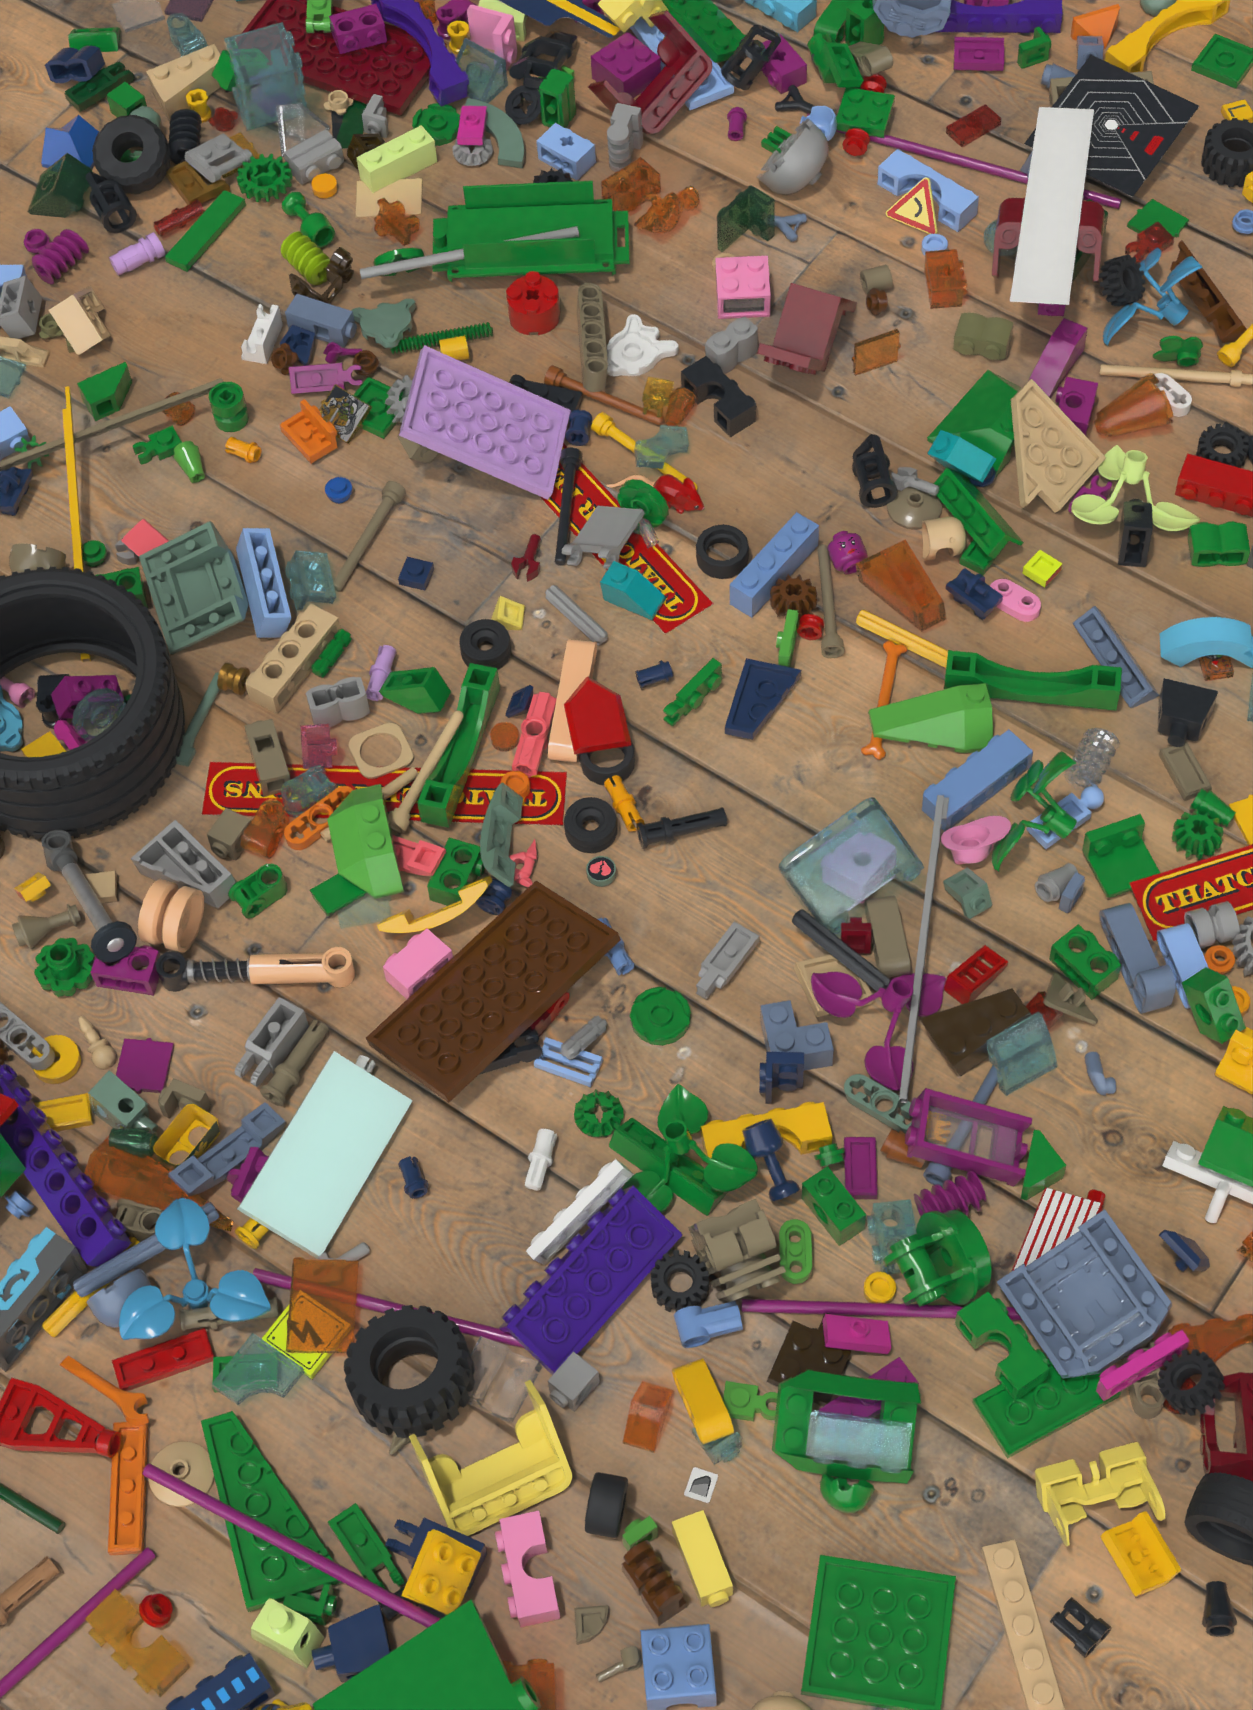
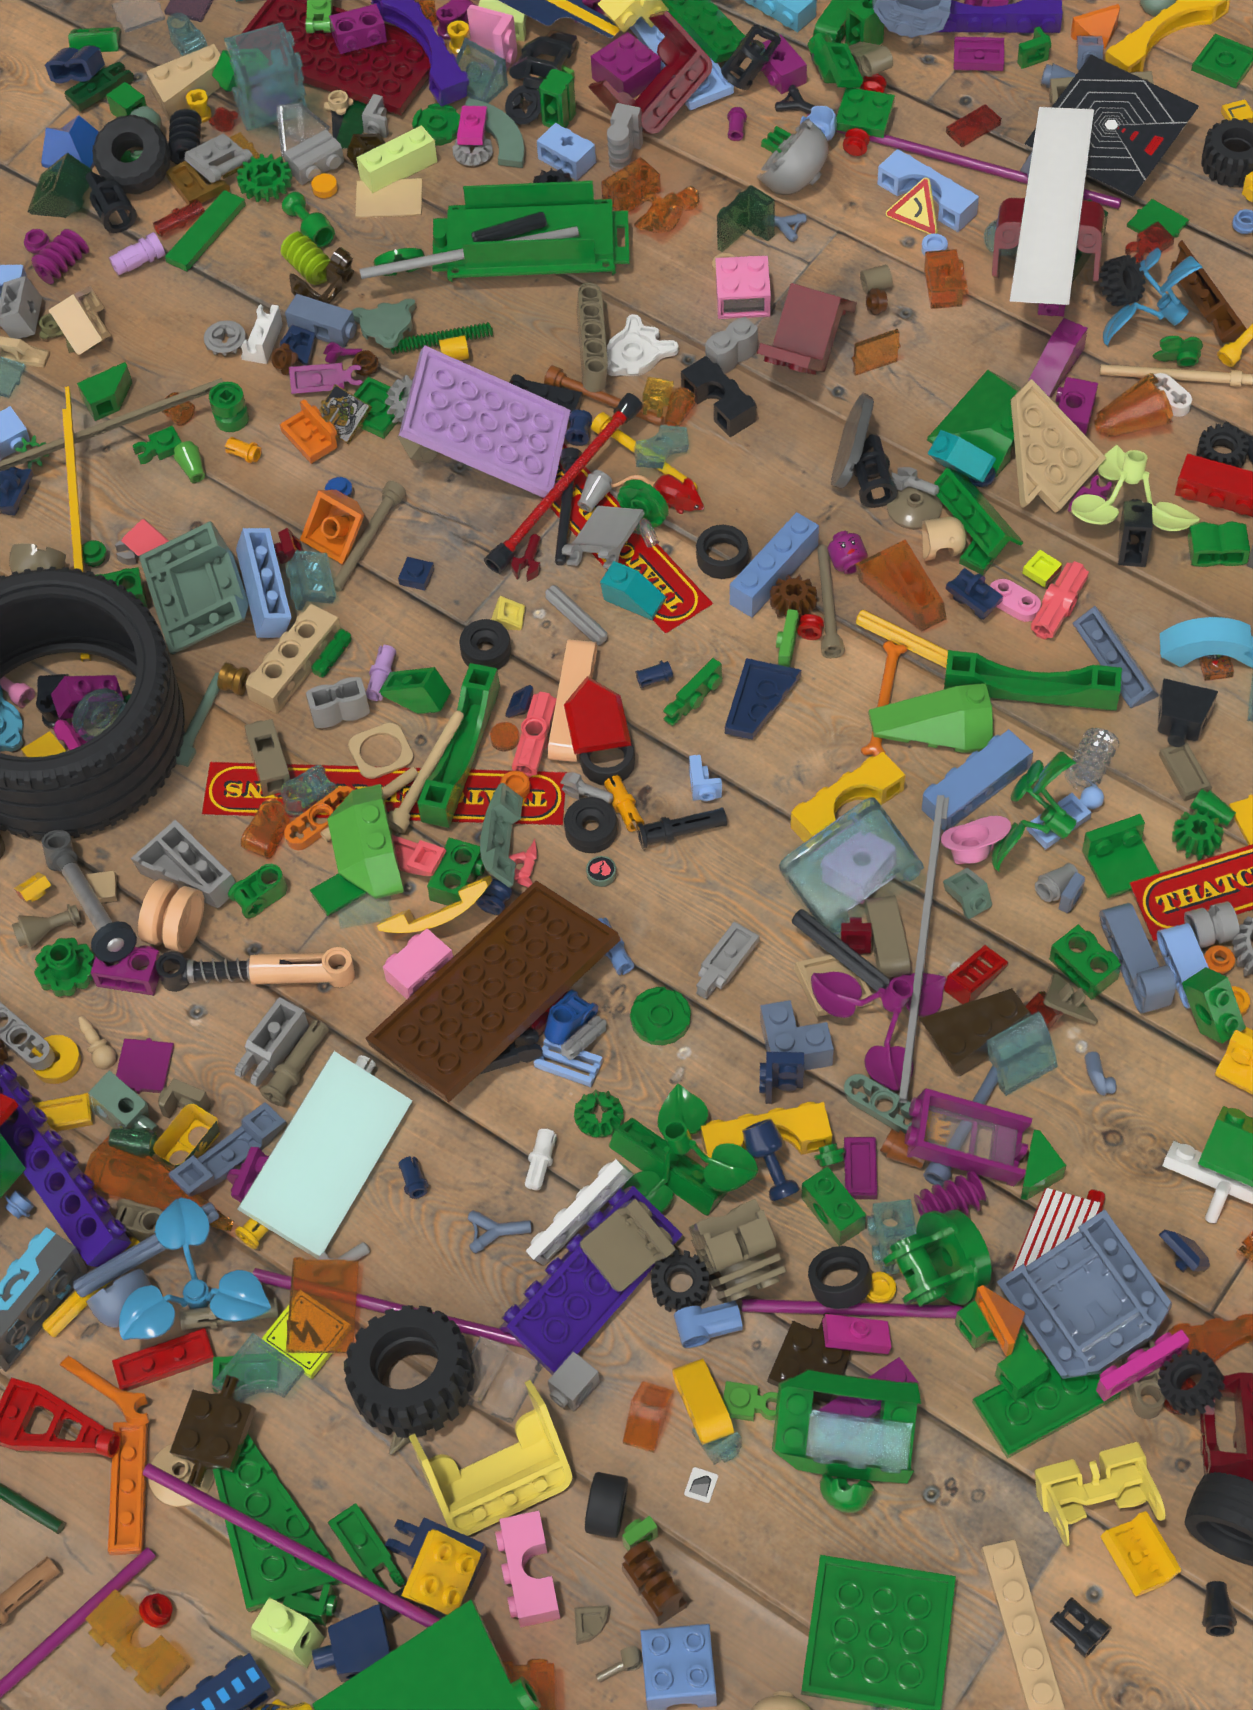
(212, 1430): none -> dark brown plate
(215, 333): none -> light grey gear
(227, 834): dark tan brick -> none
(287, 546): none -> dark red tile
(317, 745): clear pink brick -> none
(333, 524): none -> orange slope
(392, 221): clear orange hips -> none
(494, 1230): none -> sand blue piece
(502, 554): none -> red hose
(510, 228): none -> black axle
(533, 304): red brick -> none
(568, 1017): none -> blue piece
(577, 788): none -> light grey bar
(595, 489): none -> light grey cone
(626, 1244): none -> dark tan bracket
(701, 786): none -> light blue bracket
(702, 1559): light yellow brick -> none
(795, 1252): bright green plate -> none
(845, 1295): none -> black tyre
(852, 440): none -> dark grey tile
(874, 778): none -> yellow arch
(983, 336): olive brick -> none
(1001, 1317): none -> orange slope
(1059, 600): none -> coral piece

